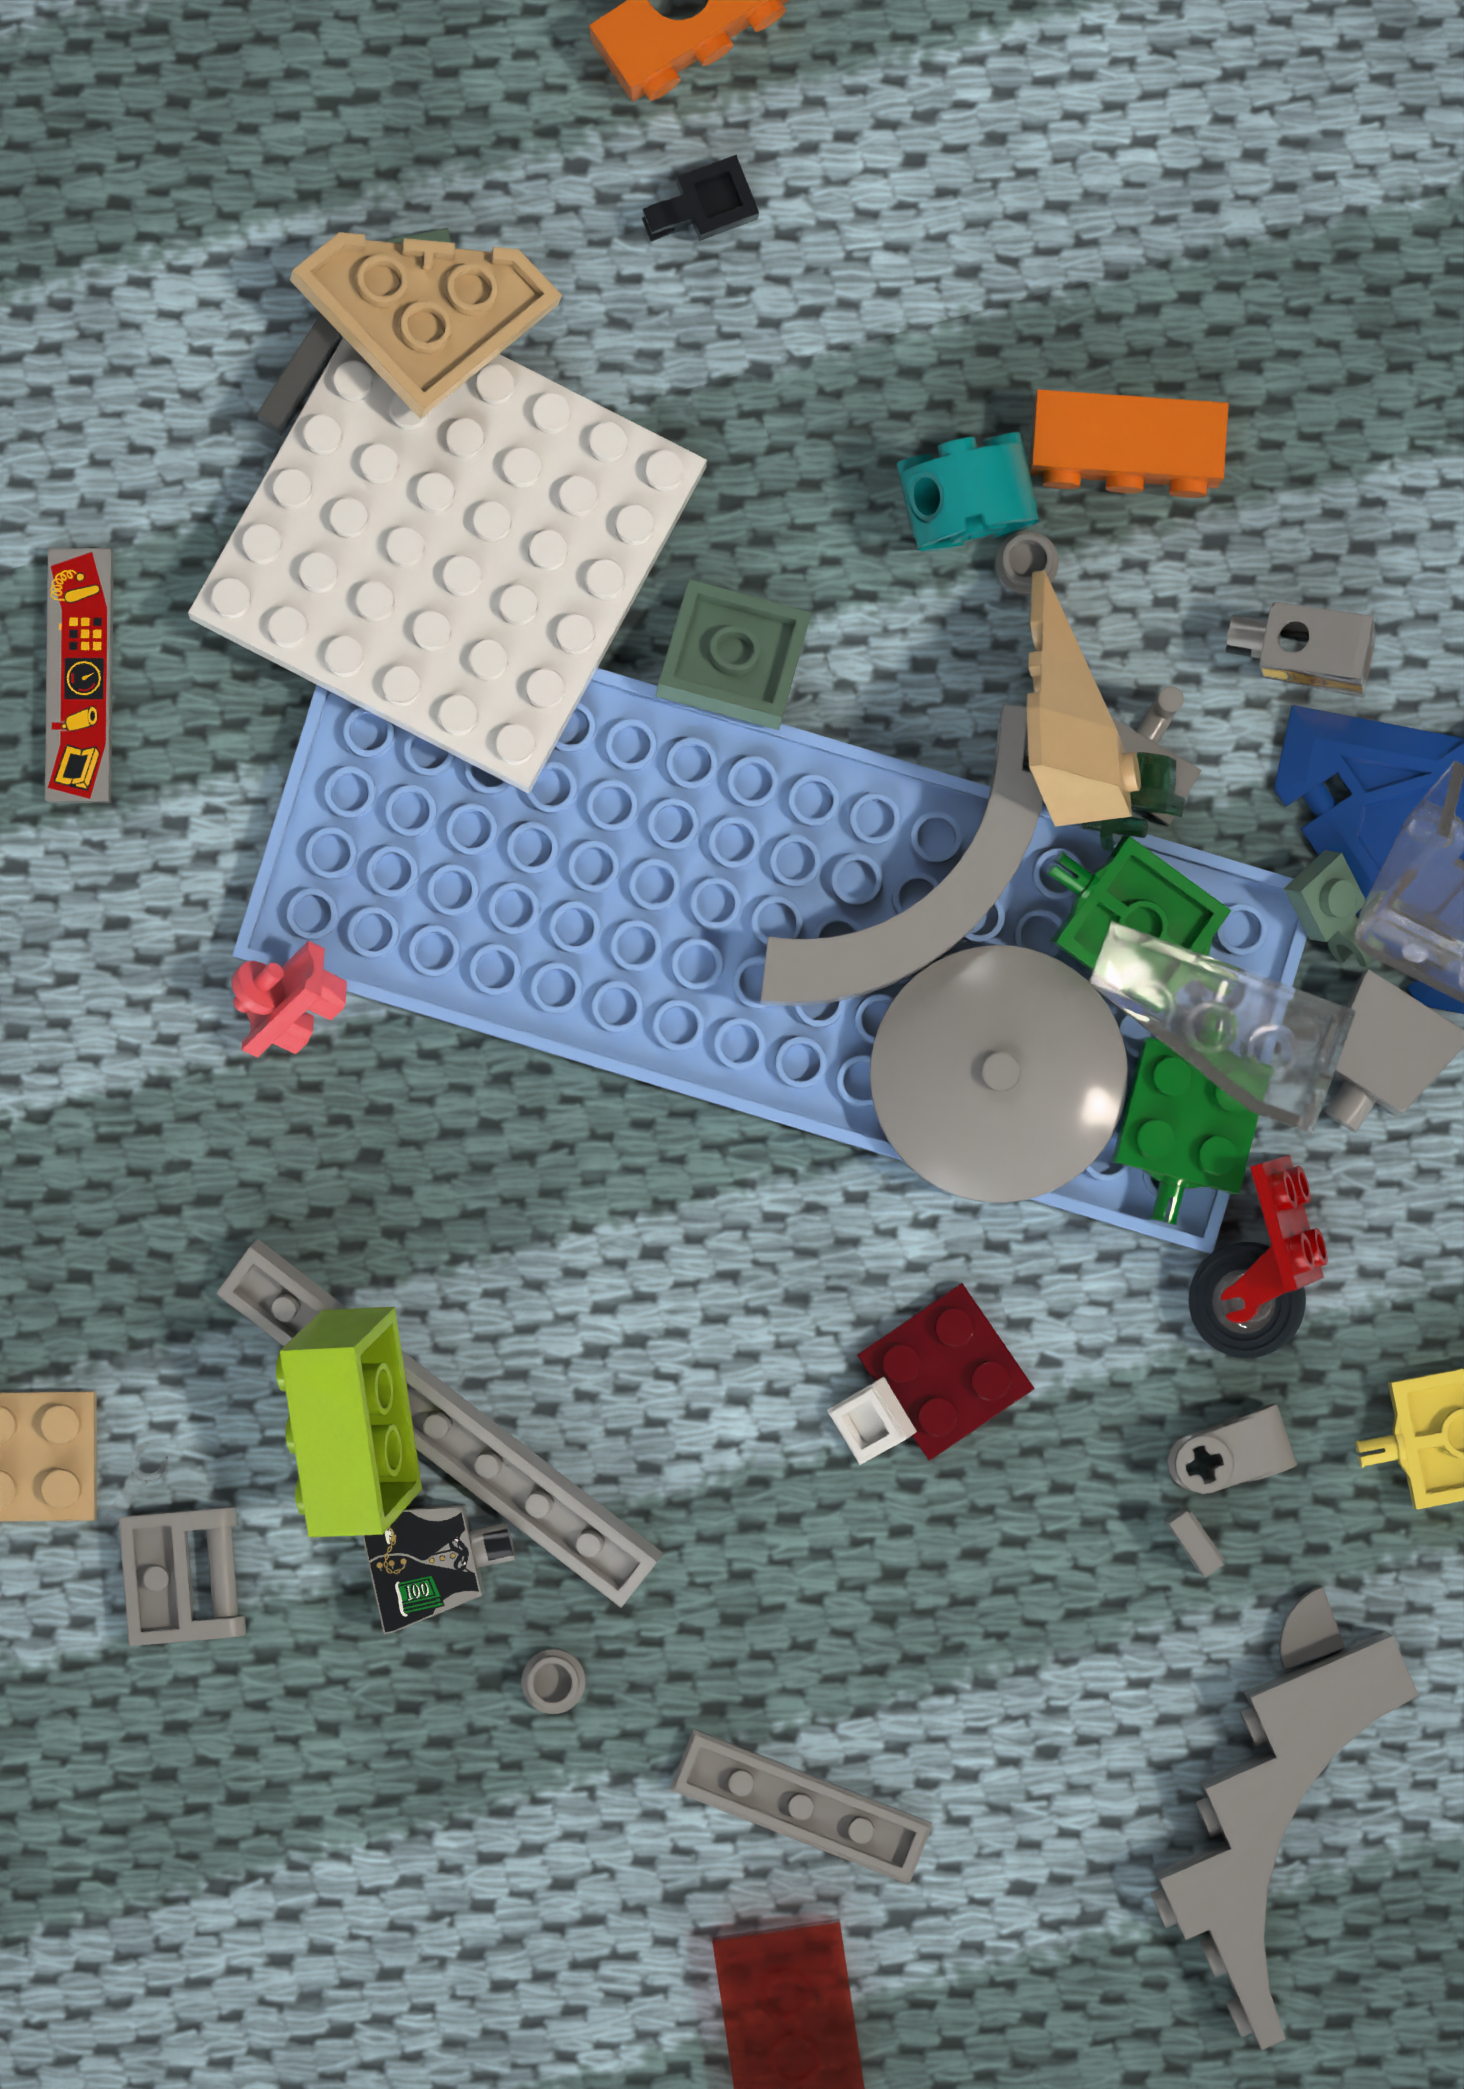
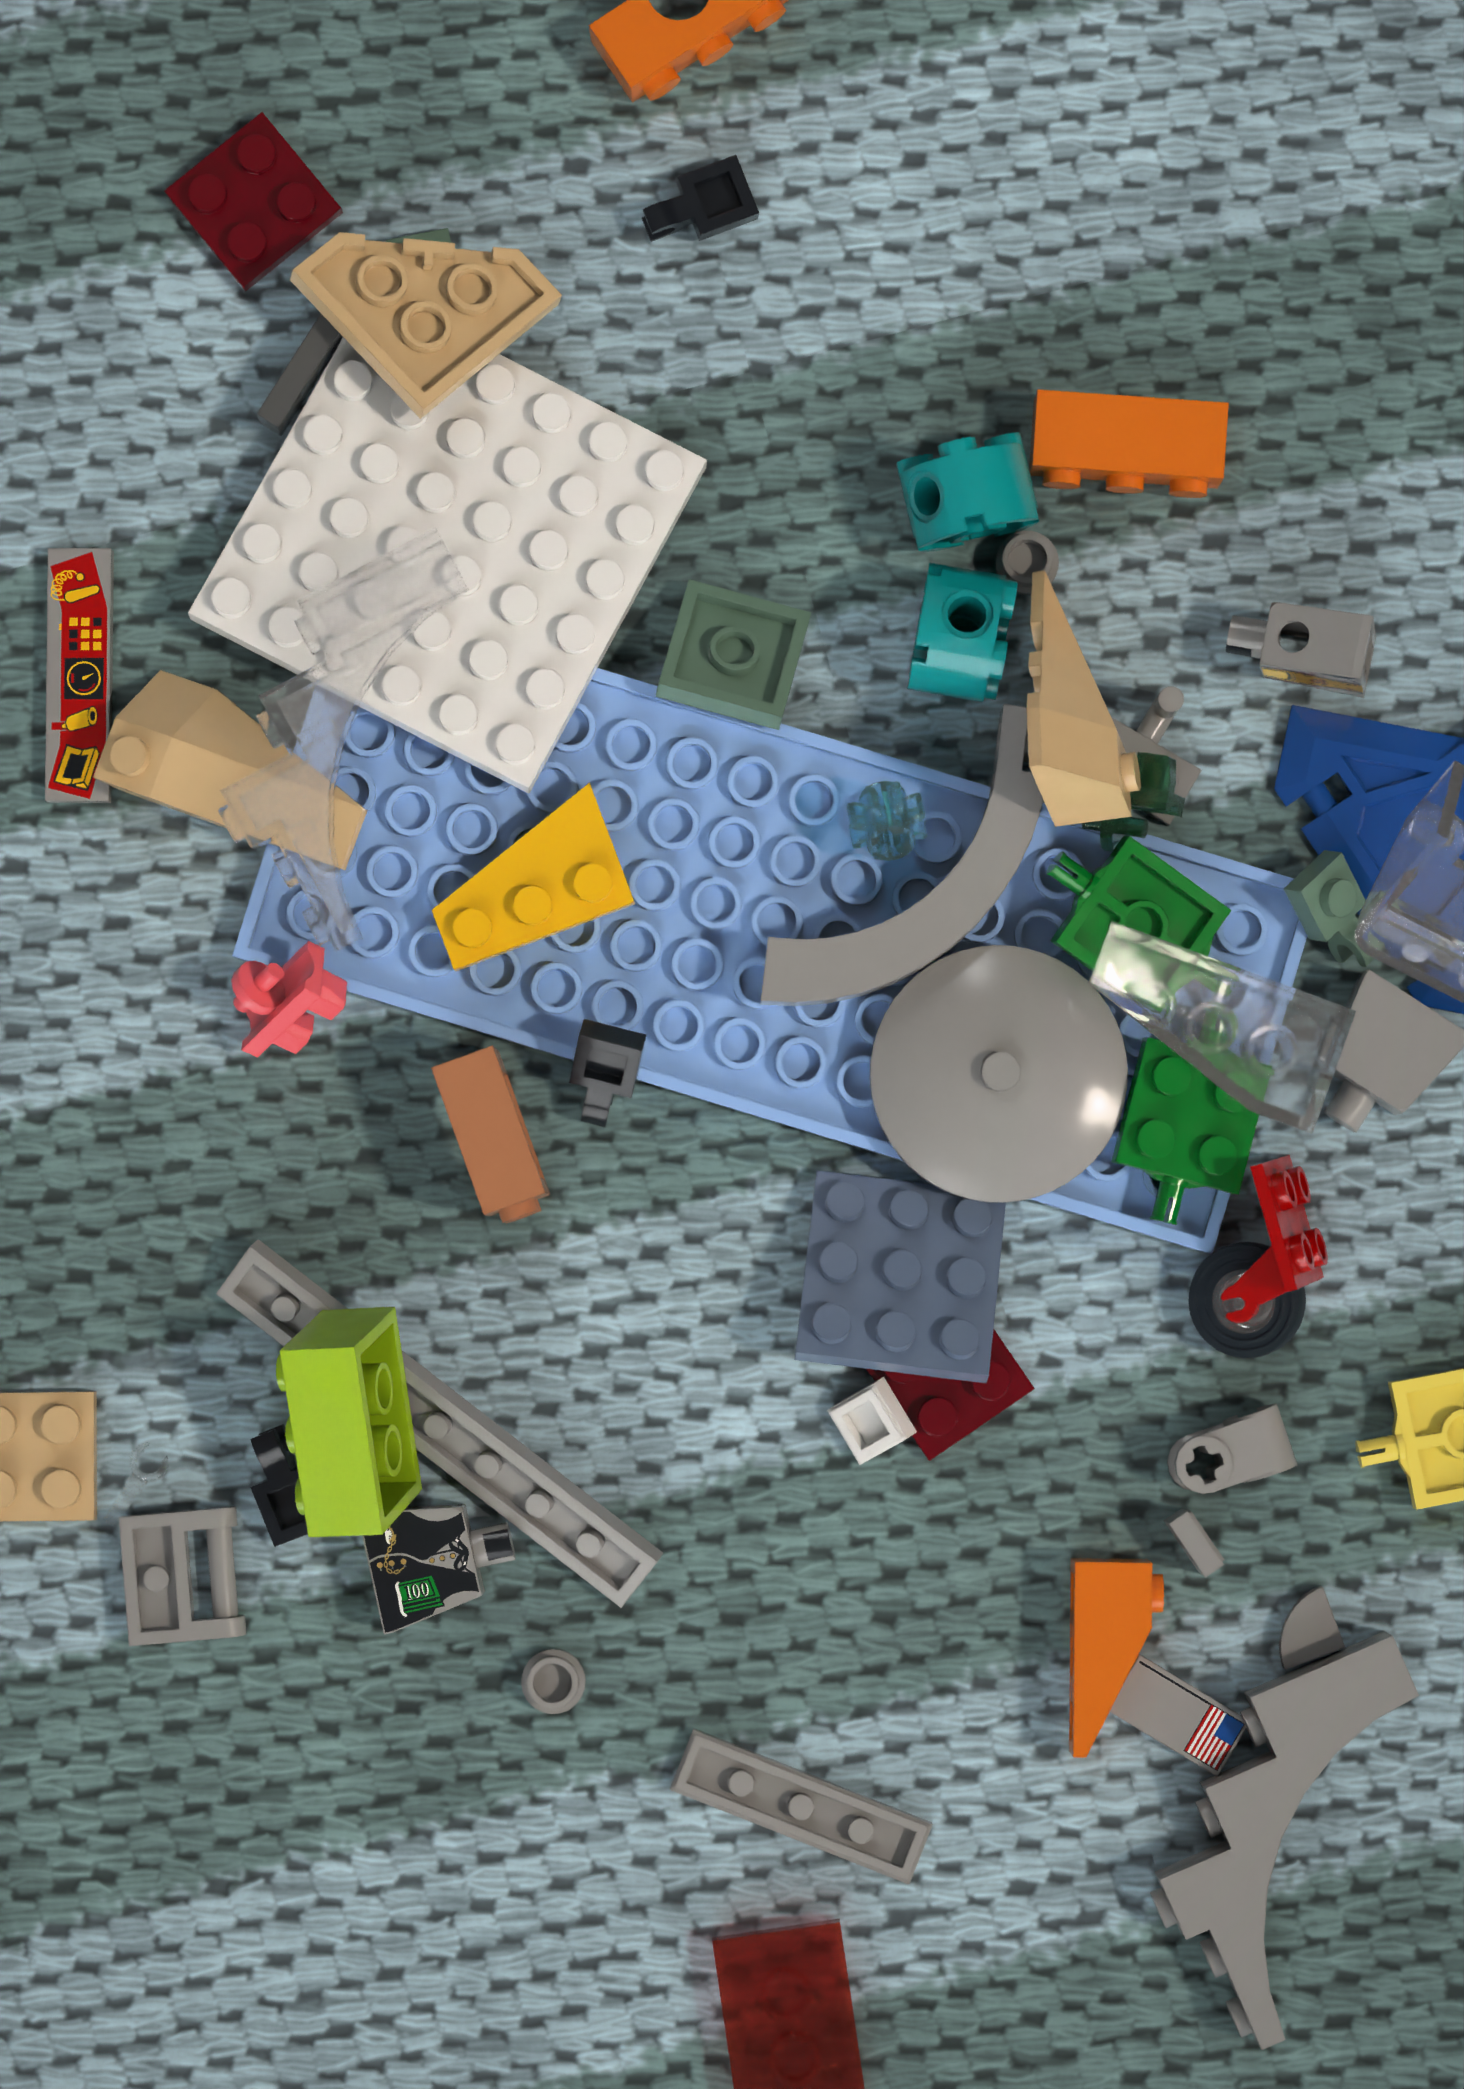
(188, 743): none -> tan wedge
(253, 201): none -> dark red plate
(277, 1493): none -> black plate
(292, 799): none -> clear arch
(492, 1134): none -> nougat window
(537, 887): none -> yellow wing
(607, 1064): none -> black plate
(886, 820): none -> clear light blue gear
(900, 1278): none -> sand blue plate
(958, 633): none -> teal brick
(1108, 1628): none -> orange slope
(1178, 1715): none -> light grey tile

